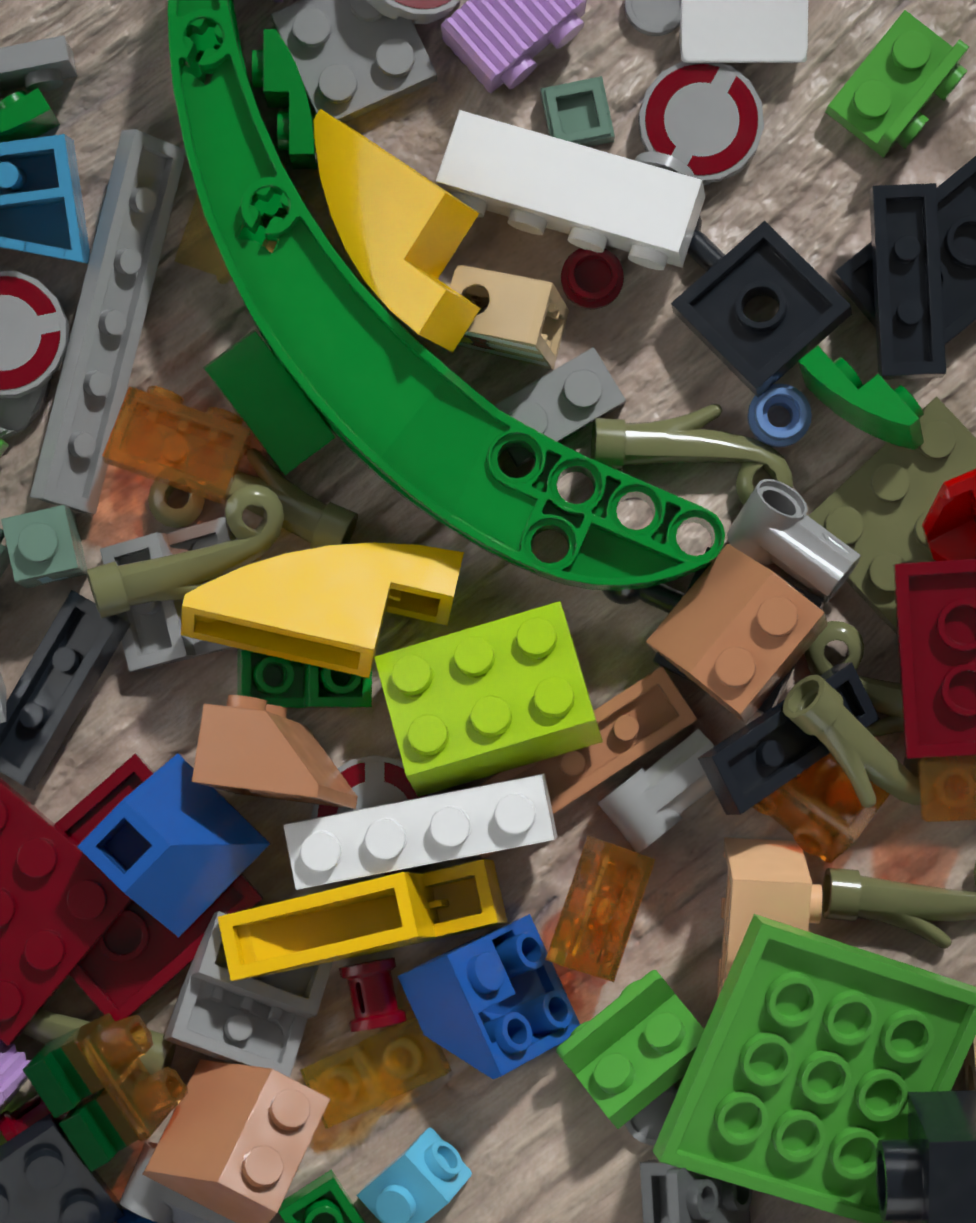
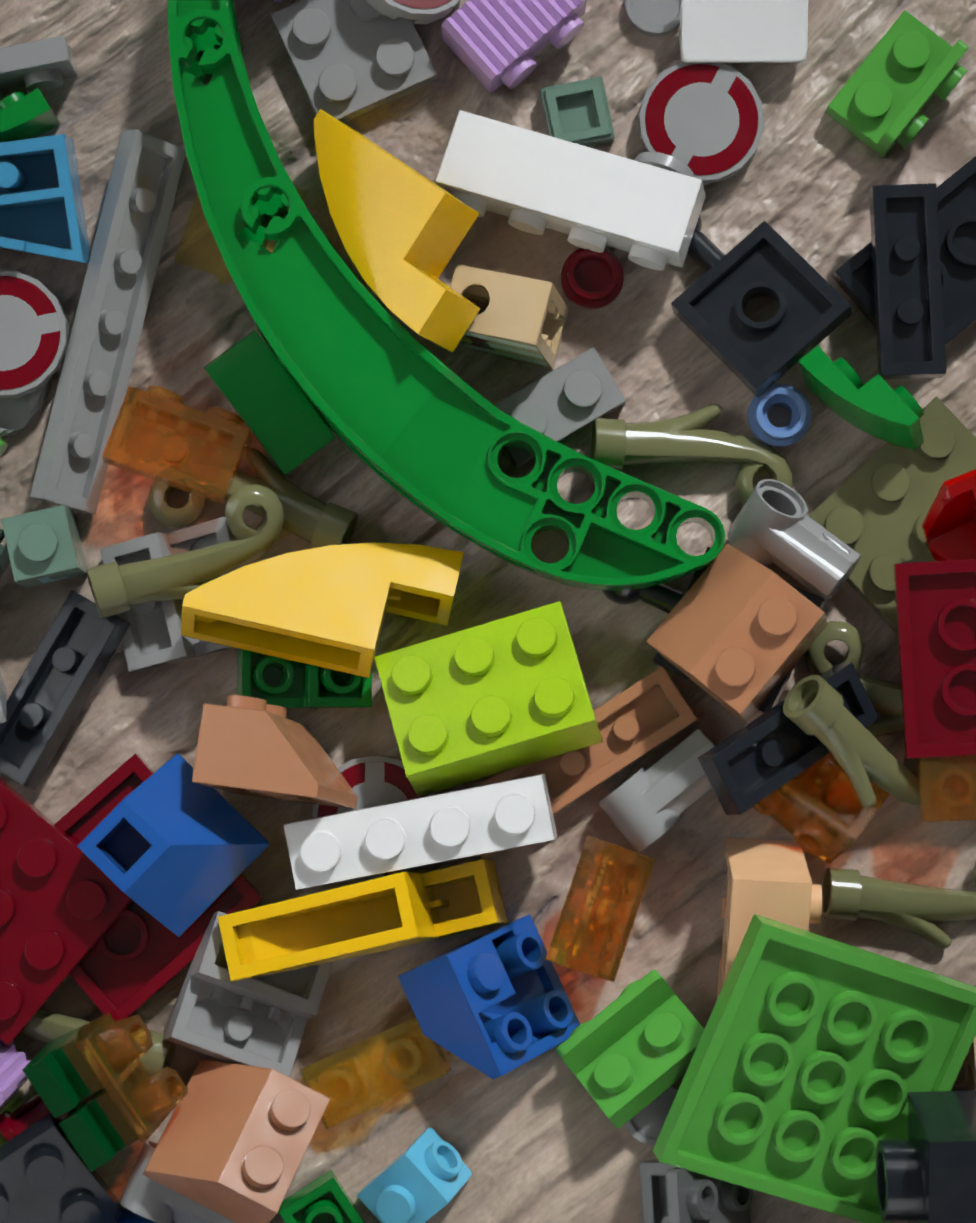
(283, 88): green slope -> none
(372, 994): dark red bush -> none

